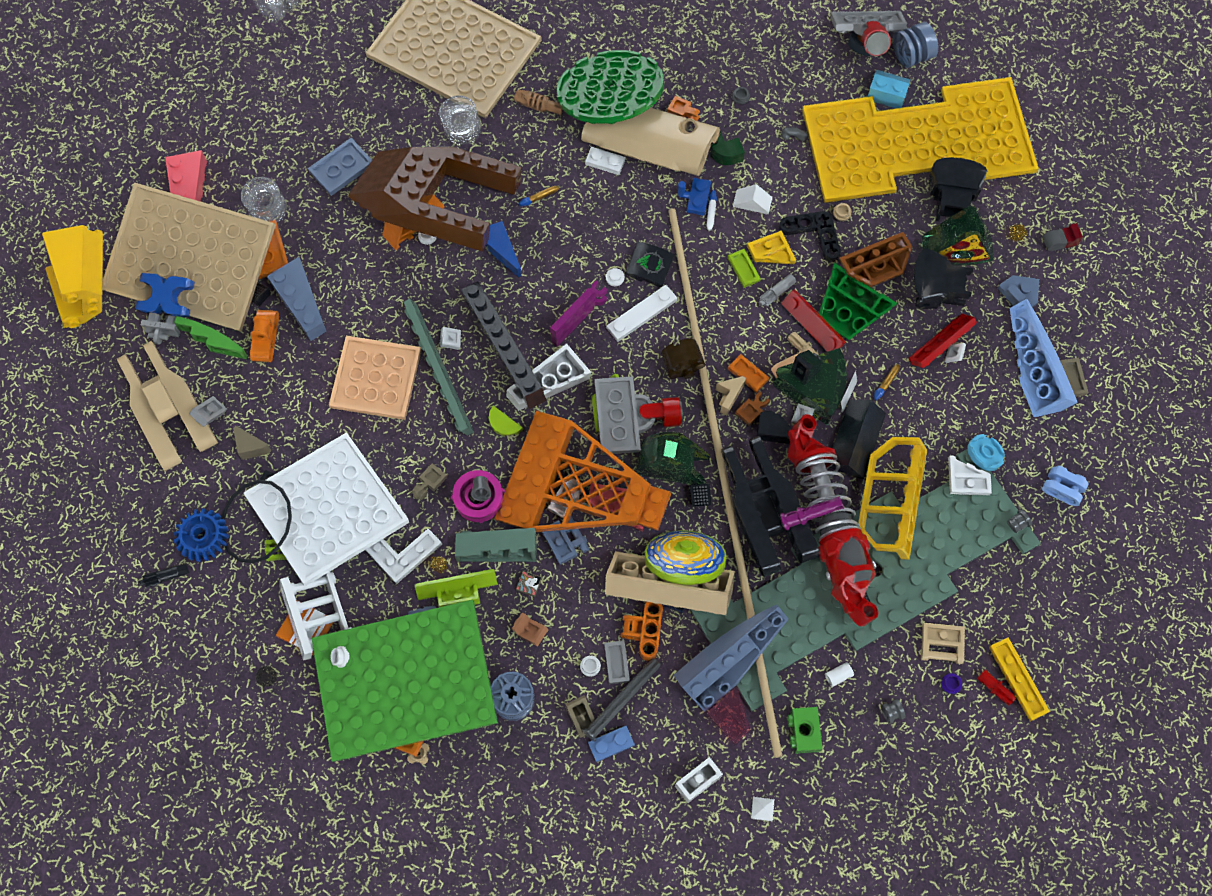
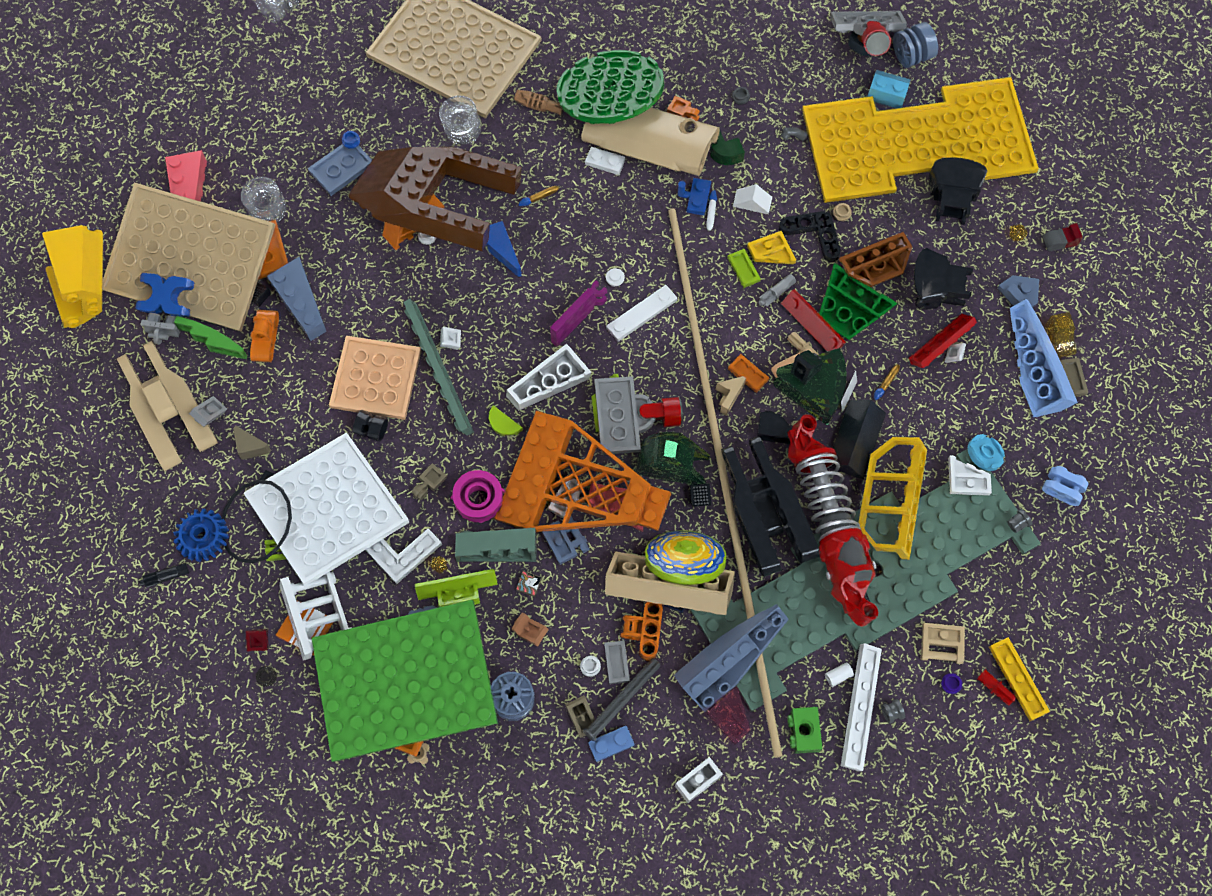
(257, 640): none -> dark red tile
(339, 656): white plate -> none
(350, 139): none -> blue plate
(368, 425): none -> black wheel
(481, 489): dark grey piece -> none
(504, 345): black brick -> none
(649, 264): black slope -> none
(683, 359): dark brown brick -> none
(751, 409): dark orange plate -> none
(762, 809): white slope -> none
(800, 411): white slope -> none
(802, 515): magenta pin -> none
(861, 707): none -> white plate
(961, 239): clear green piece -> none
(1061, 333): none -> clear yellow arch

